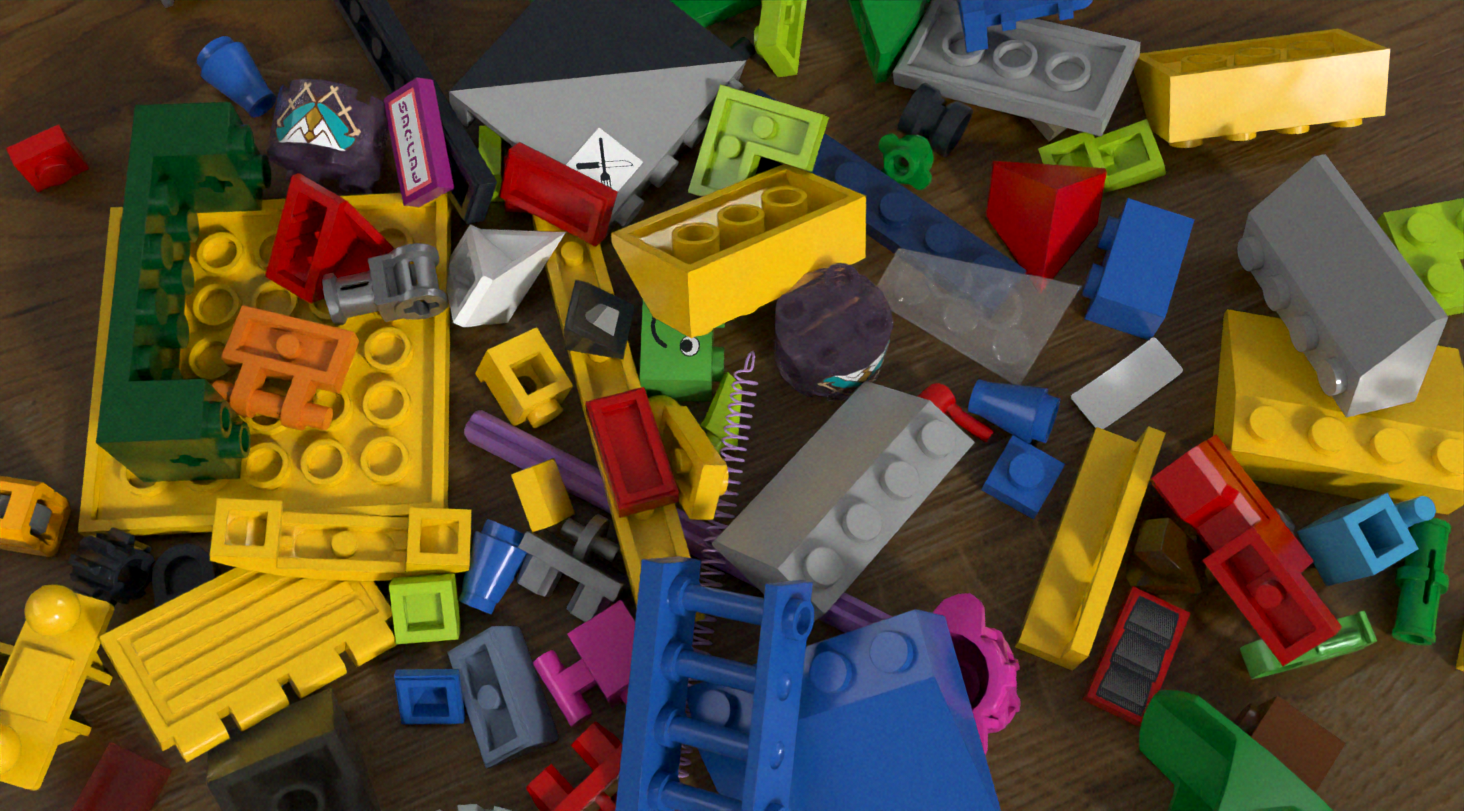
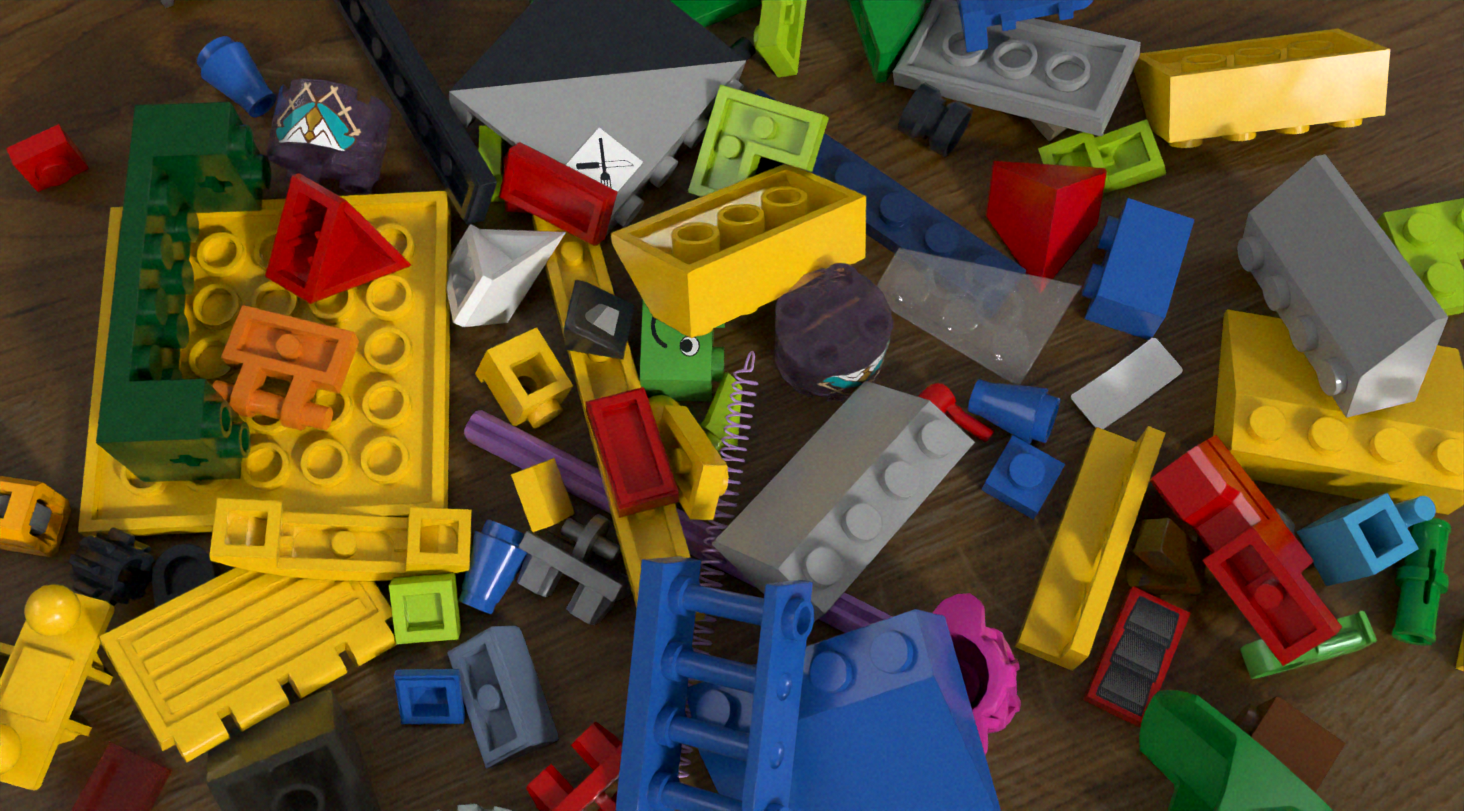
(389, 287): flat silver connector -> none
(418, 142): tile -> none
(605, 661): dark pink brick -> none
(918, 154): green plate -> none

